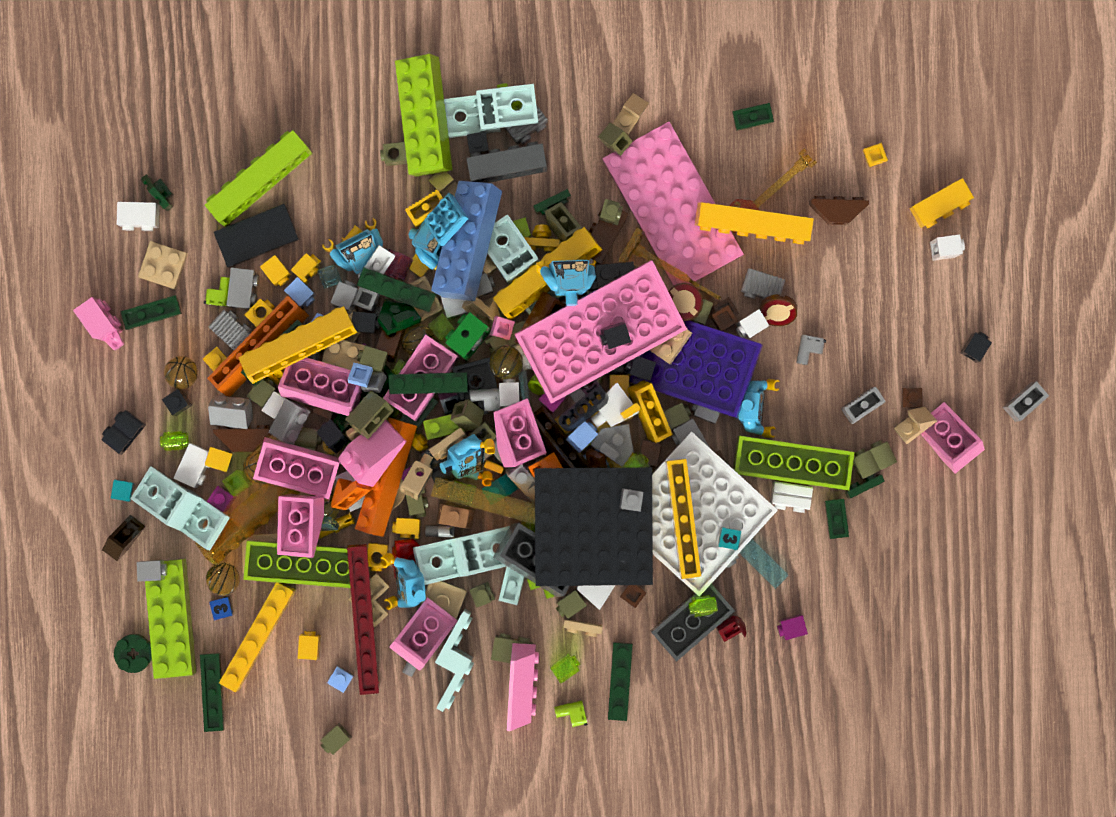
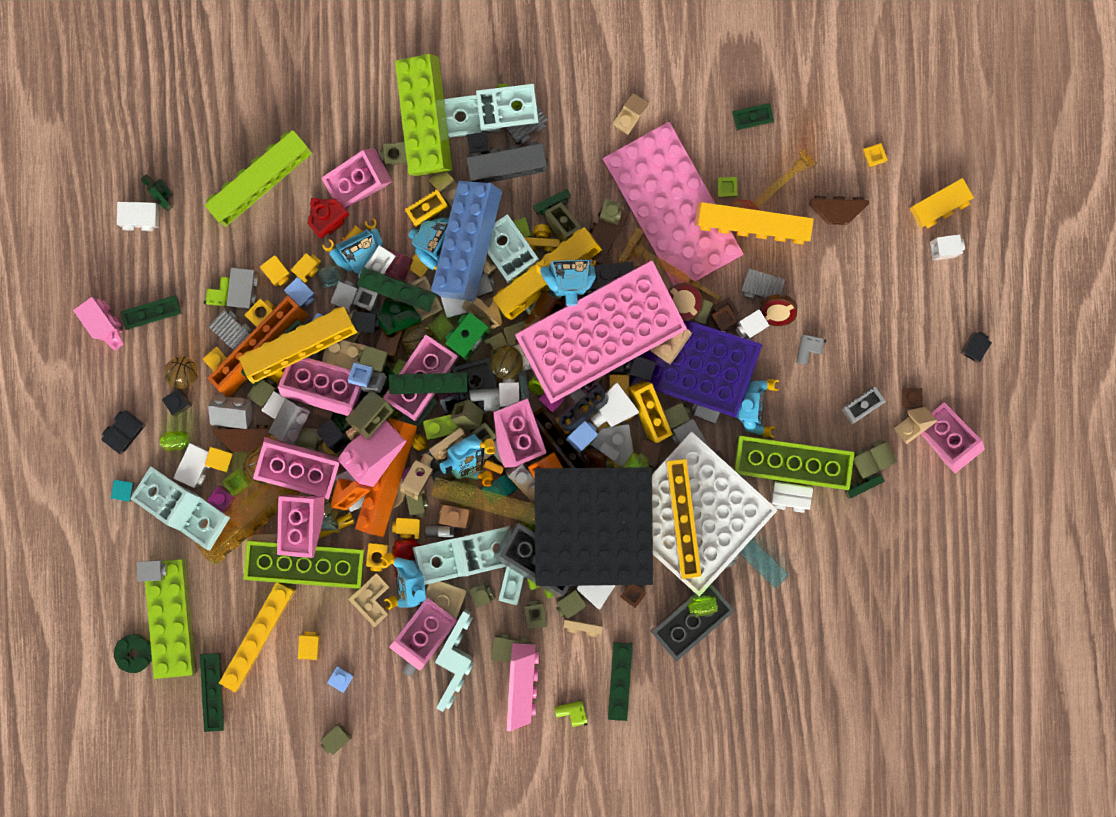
(123, 538): dark brown slope -> none
(162, 265): tan plate -> none
(221, 608): blue tile -> none
(222, 578): clear yellow piece -> none
(256, 235): black tile -> none
(326, 216): none -> red plate
(357, 178): none -> bright pink slope
(363, 619): dark red plate -> none
(446, 219): medium azure tile -> none
(502, 328): bright pink tile -> none
(535, 622): none -> olive brick
(565, 667): clear neon green brick -> none
(614, 335): black brick -> none
(615, 139): olive brick -> none
(630, 411): yellow tile -> none
(631, 499): light grey brick -> none
(727, 187): none -> lime plate
(729, 538): teal tile -> none
(731, 628): dark red plate -> none
(792, 627): magenta brick -> none
(836, 518): dark green plate -> none
(1025, 401): light grey brick -> none

